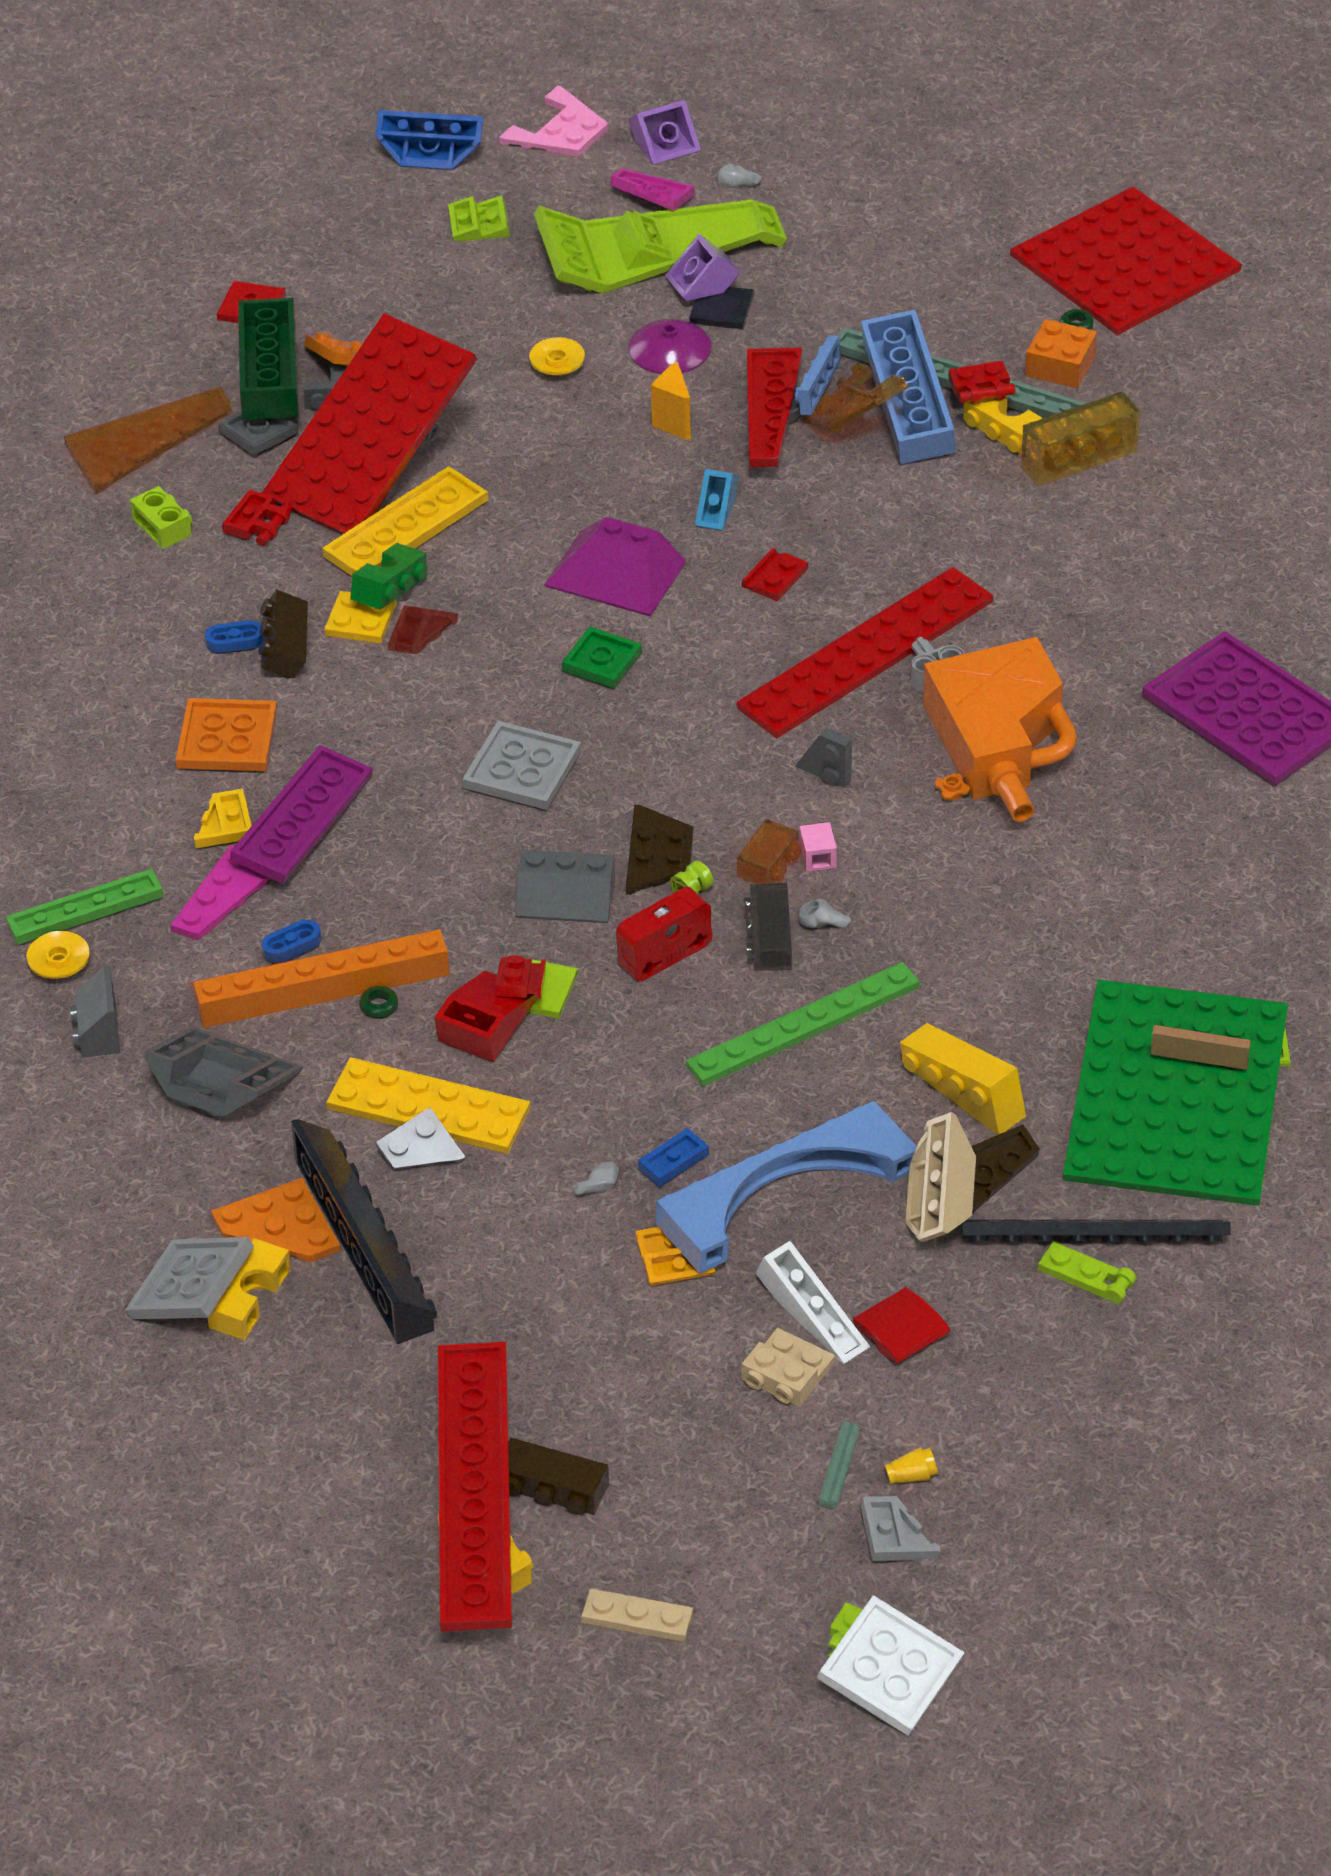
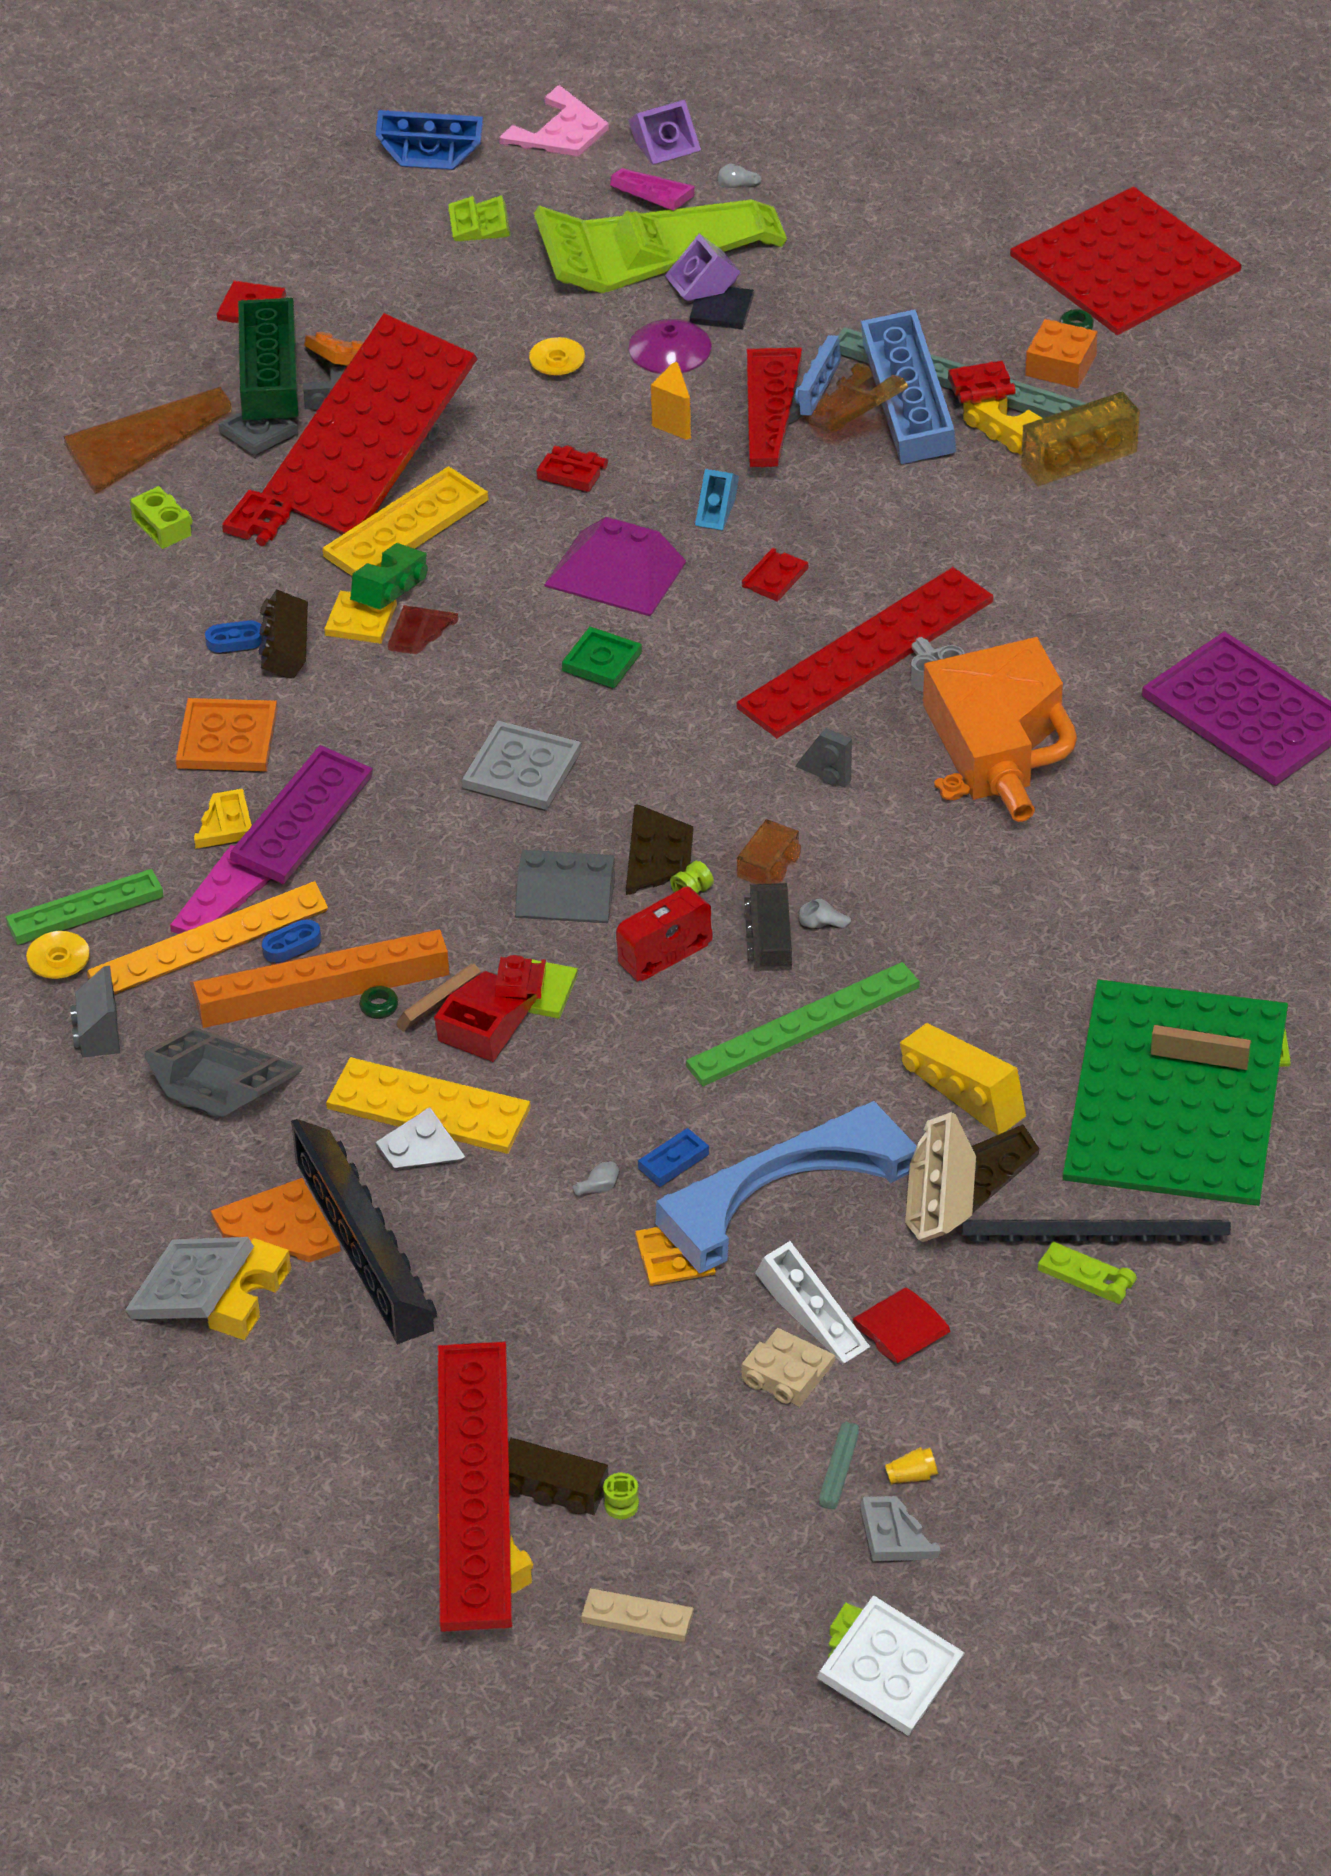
(214, 937): none -> light orange plate
(436, 997): none -> medium nougat tile
(571, 468): none -> red plate
(621, 1495): none -> lime wheel
(818, 846): bright pink brick -> none

